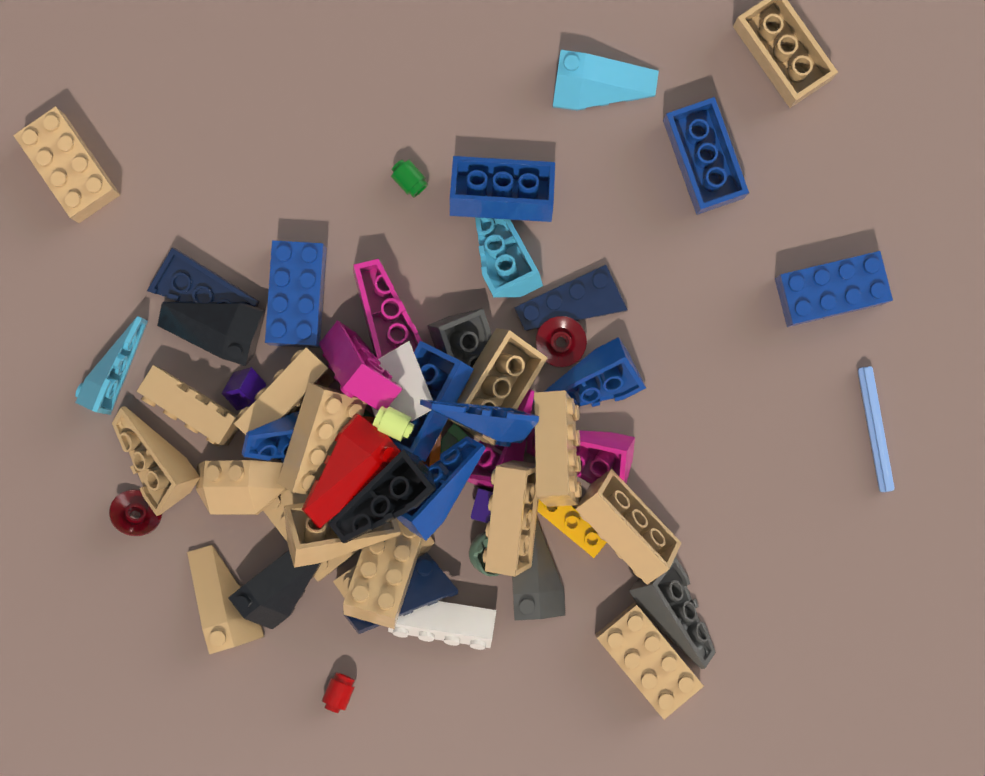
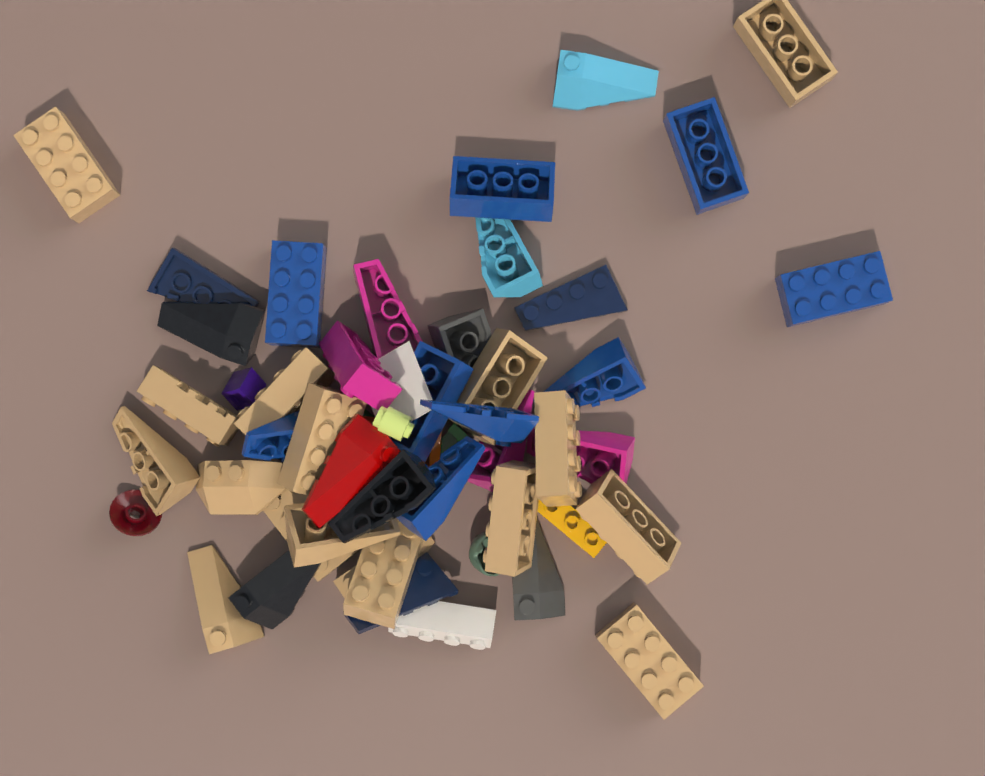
(106, 379): medium azure wedge -> none
(338, 692): red brick -> none
(409, 178): green brick -> none
(480, 508): dark purple panel -> none
(574, 338): dark red dish -> none
(674, 612): dark grey wedge -> none
(875, 429): light blue axle -> none

